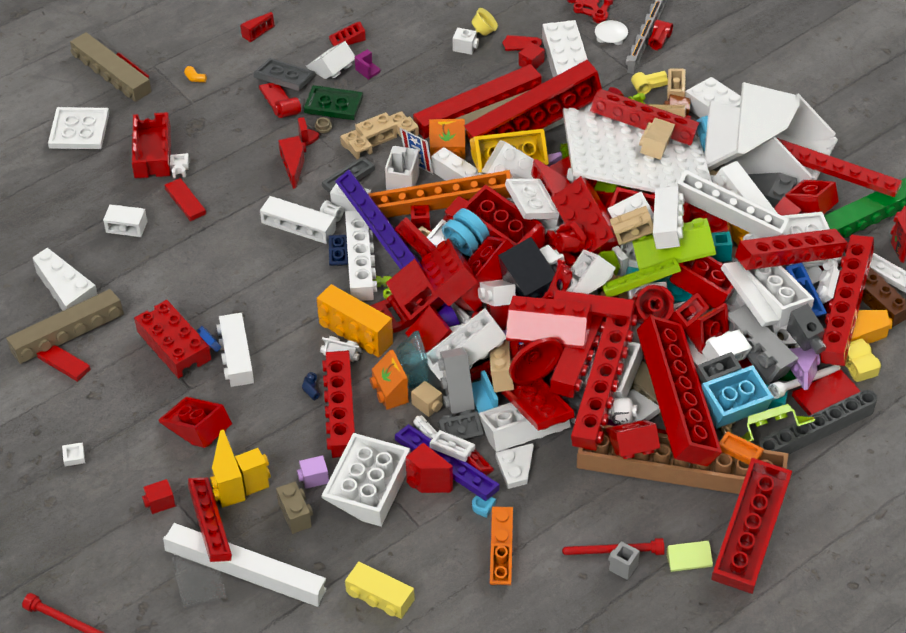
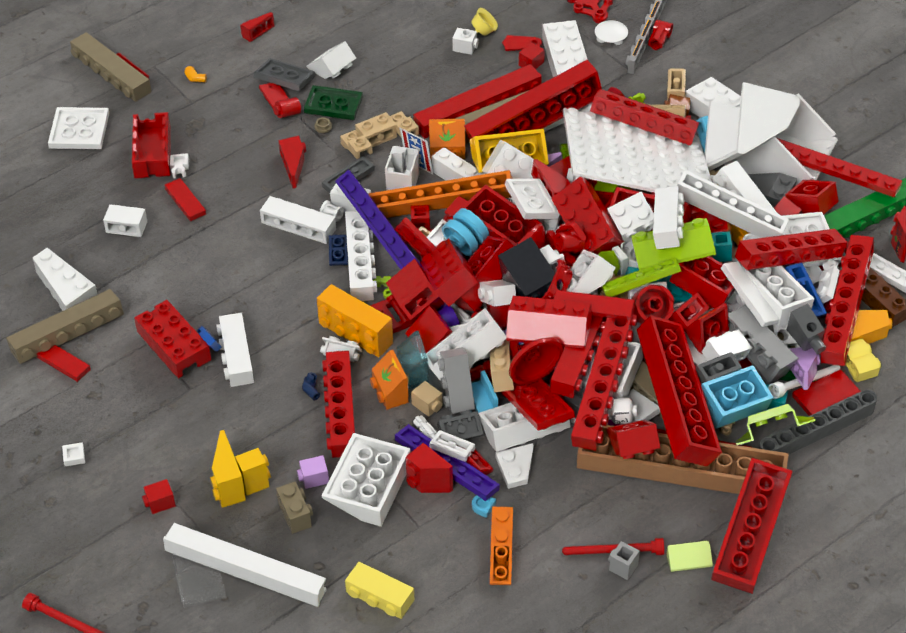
(197, 421): red slope -> none
(209, 520): red tile -> none
(306, 135): red tile -> none
(353, 33): red slope -> none
(364, 65): magenta panel -> none
(632, 225): tan brick -> none
(644, 83): light yellow piece -> none
(656, 138): tan brick -> none
(740, 448): orange tile -> none

